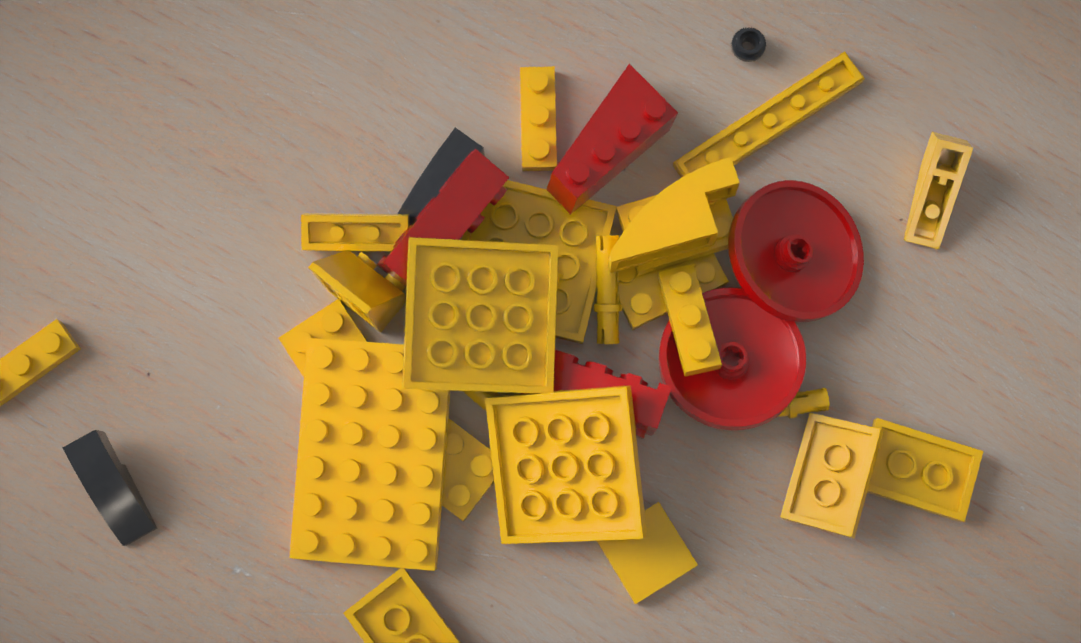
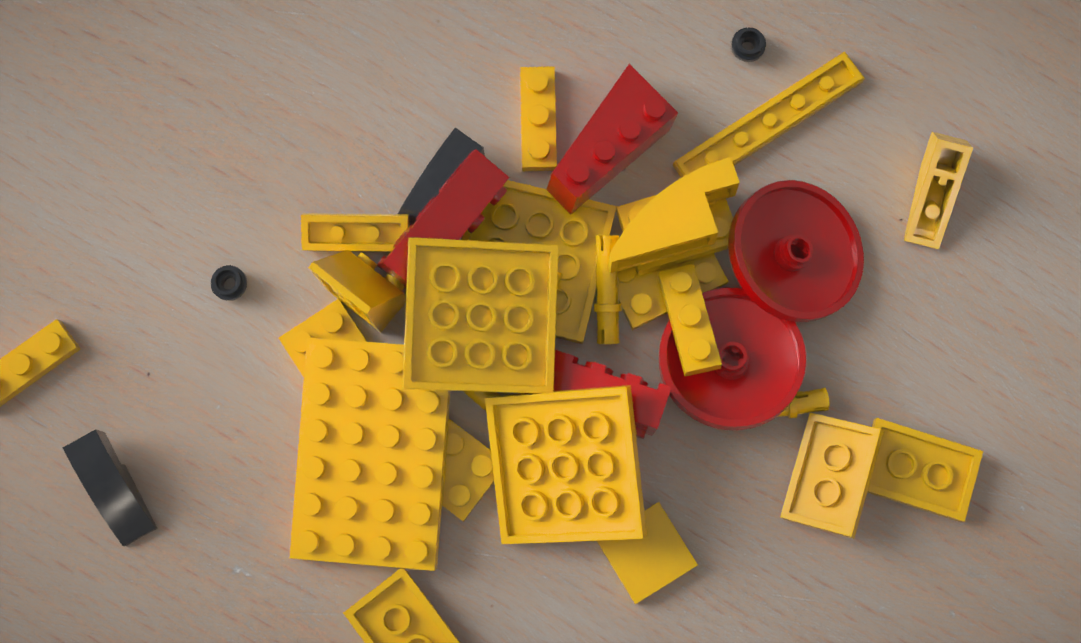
(219, 278): none -> black plate

